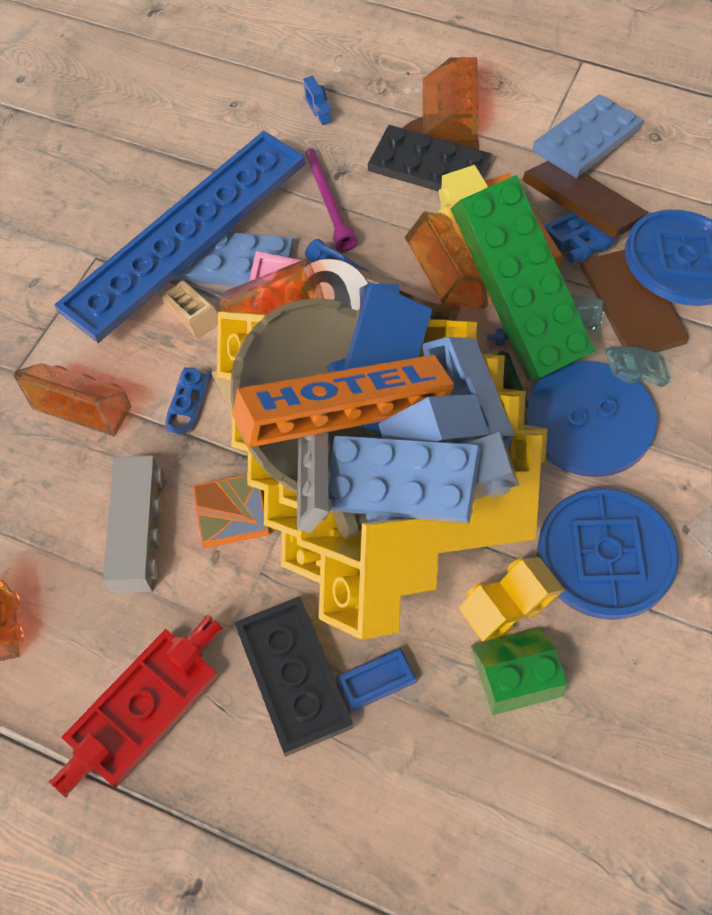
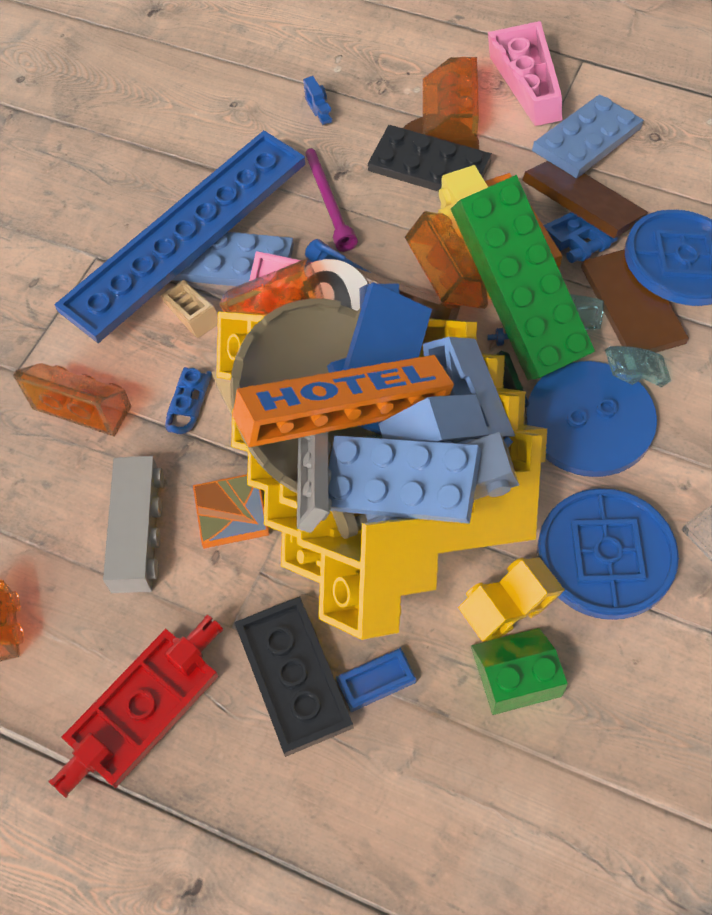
(528, 70): none -> bright pink wedge

